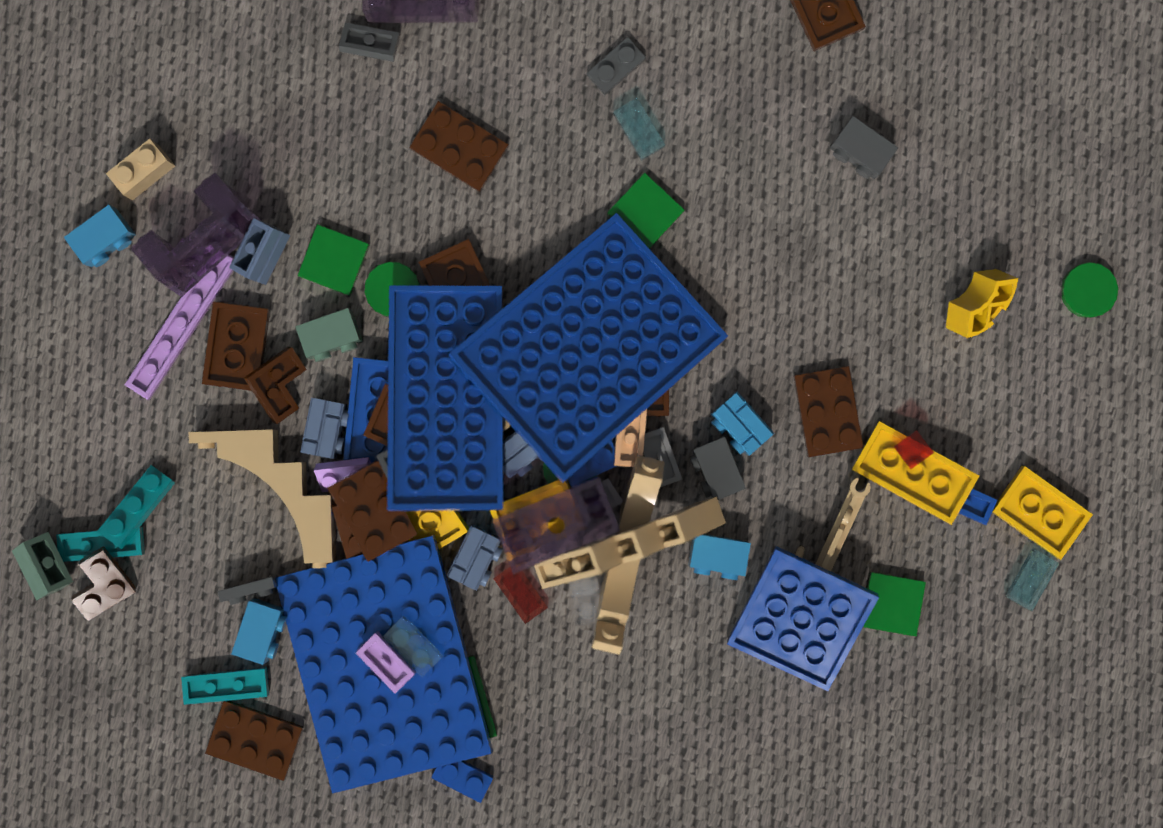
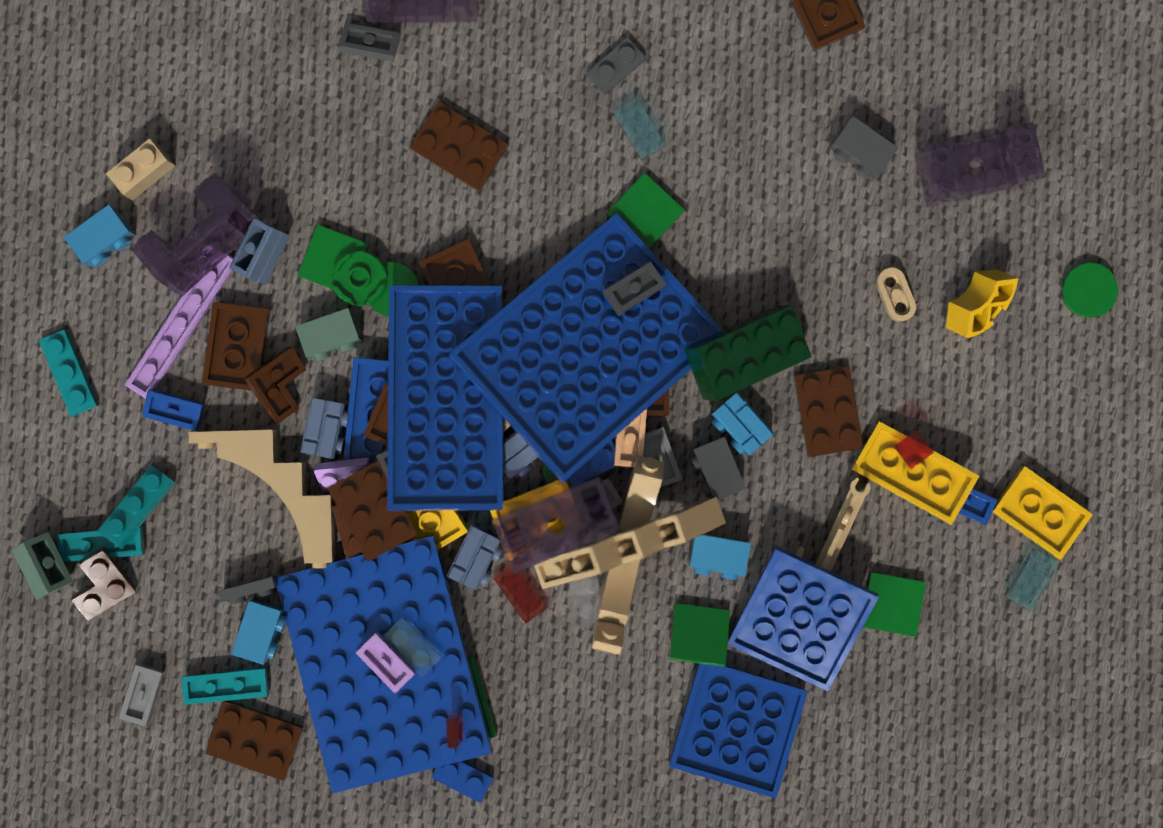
(68, 373): none -> teal plate
(141, 694): none -> light grey plate
(173, 409): none -> blue plate
(359, 278): none -> green tile
(454, 729): none -> clear red tile
(634, 288): none -> dark grey plate
(699, 635): none -> green tile
(738, 728): none -> blue plate
(747, 352): none -> dark green brick
(897, 294): none -> tan plate
(1006, 160): none -> clear purple plate

